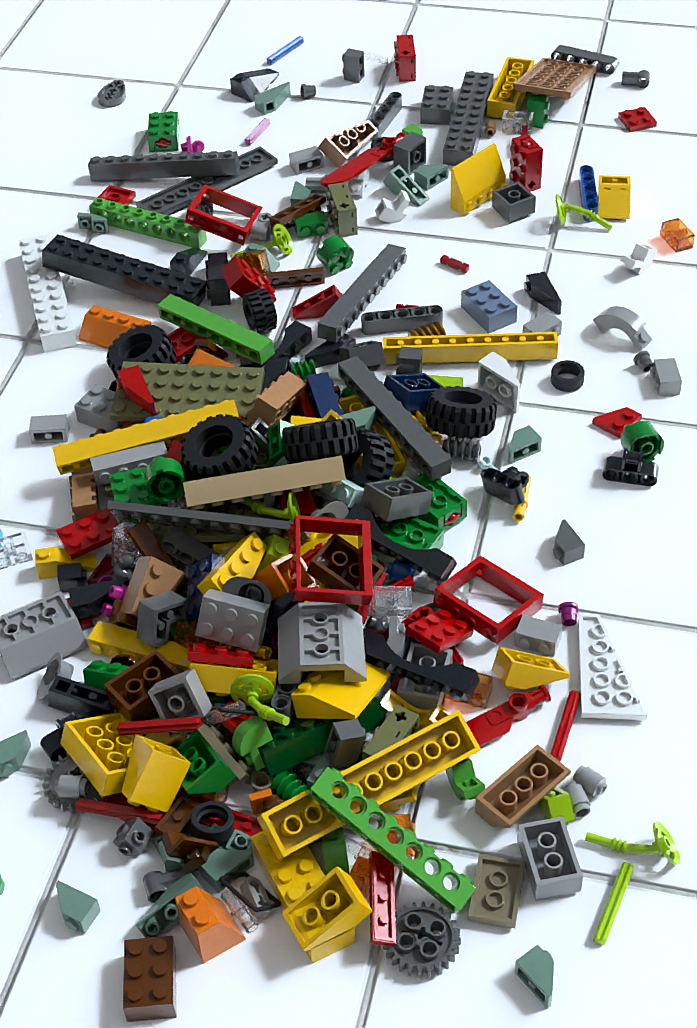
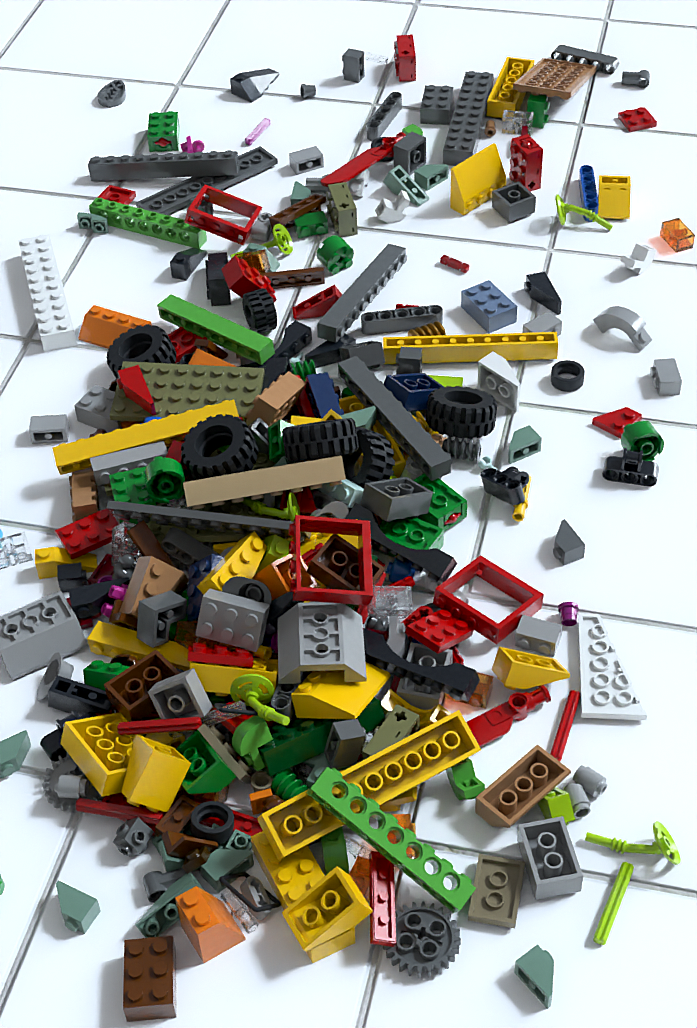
(120, 271): black brick -> none
(272, 99): sand green slope -> none
(285, 50): axle -> none
(346, 144): medium nougat wedge -> none
(643, 360): dark grey piece -> none

